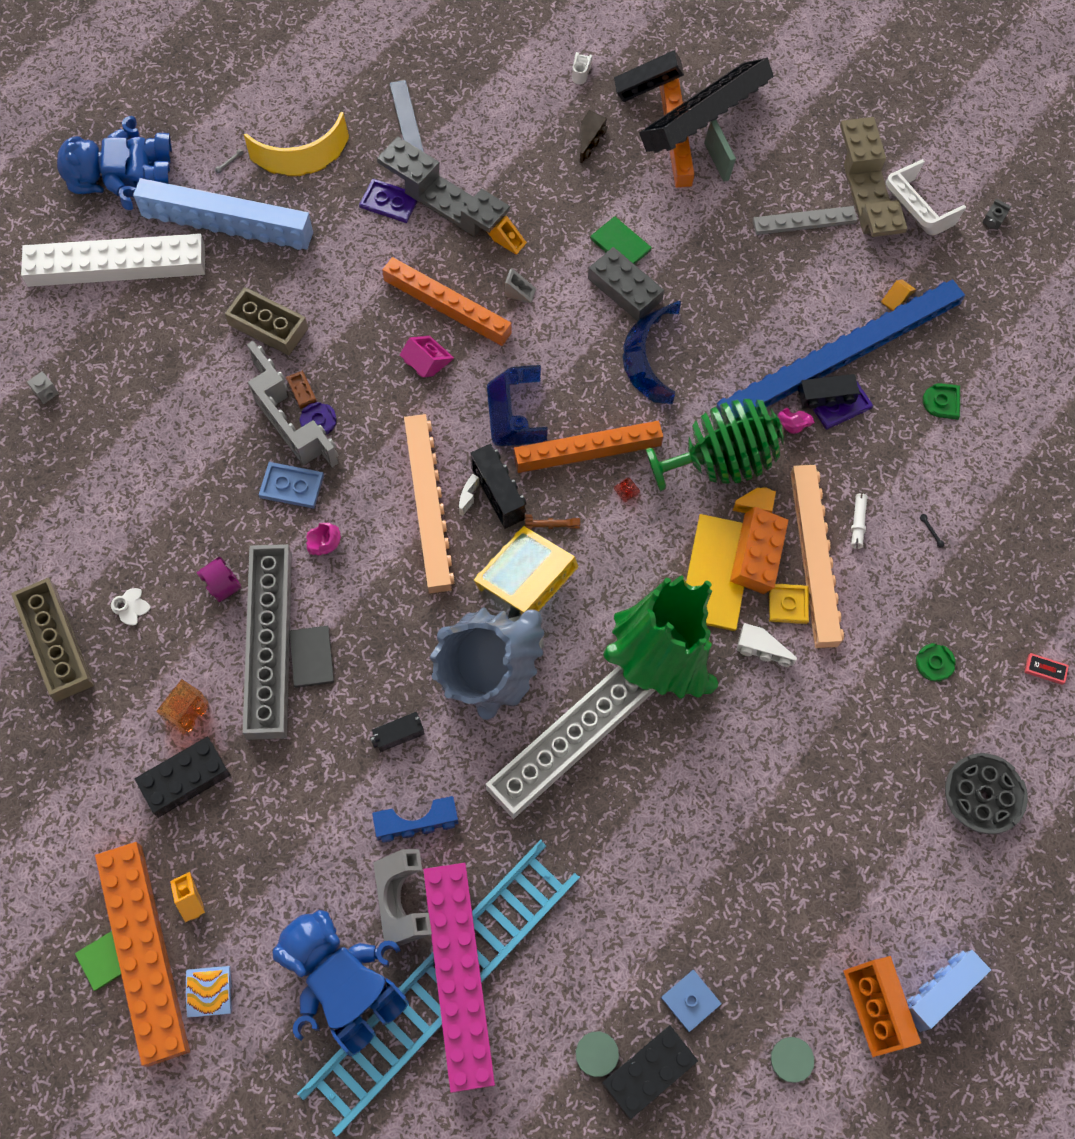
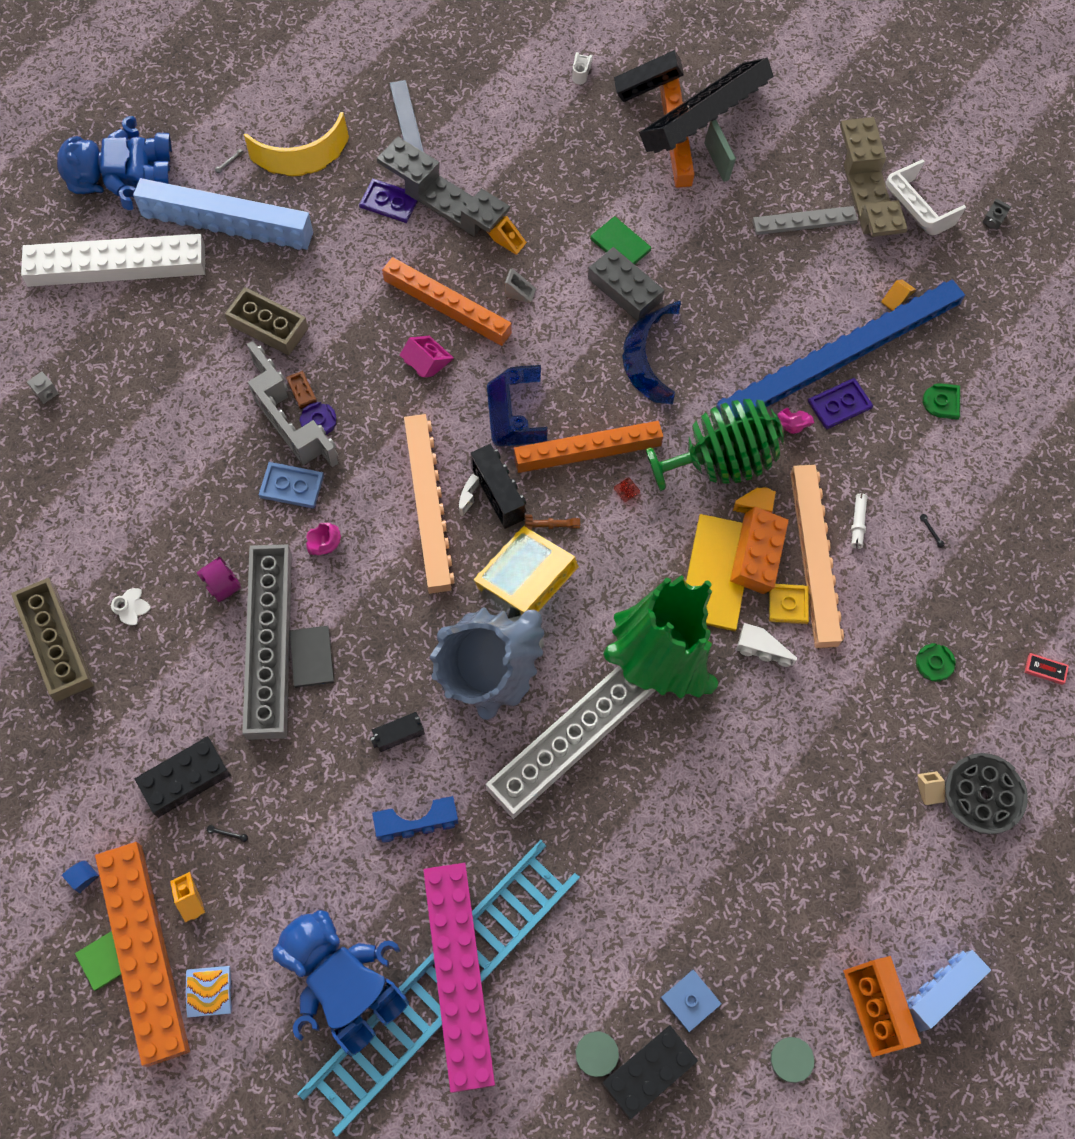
(80, 876): none -> blue brick
(183, 707): clear orange brick -> none
(211, 829): none -> black hinge
(389, 876): light grey arch -> none
(592, 128): dark brown slope -> none
(828, 391): black brick -> none
(931, 788): none -> tan brick

